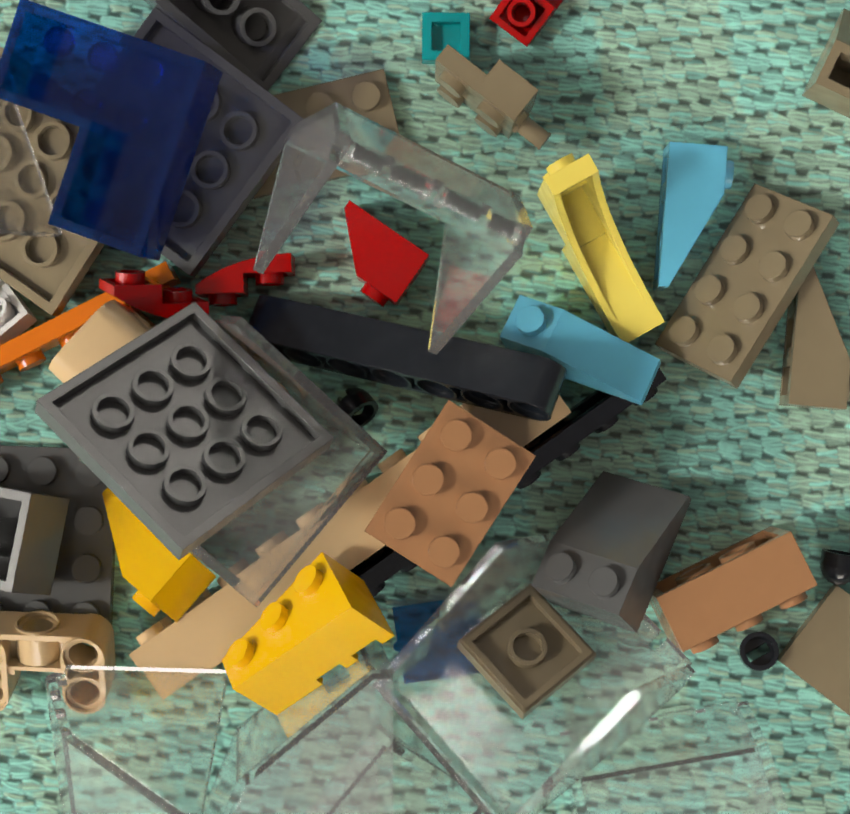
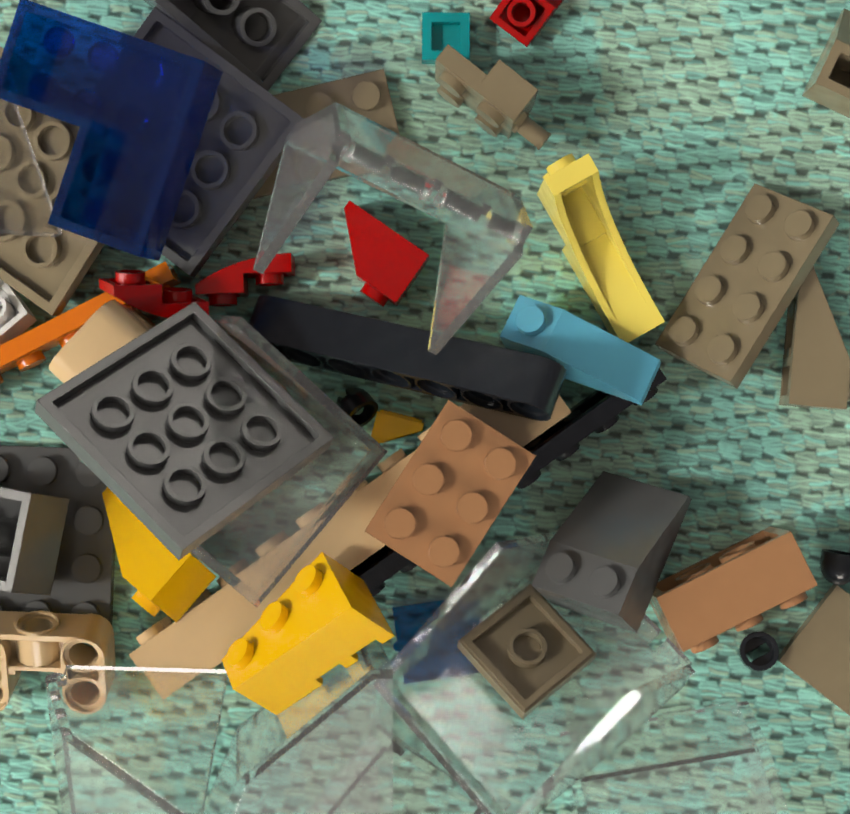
(392, 425): none -> yellow slope
(689, 193): medium azure slope -> none

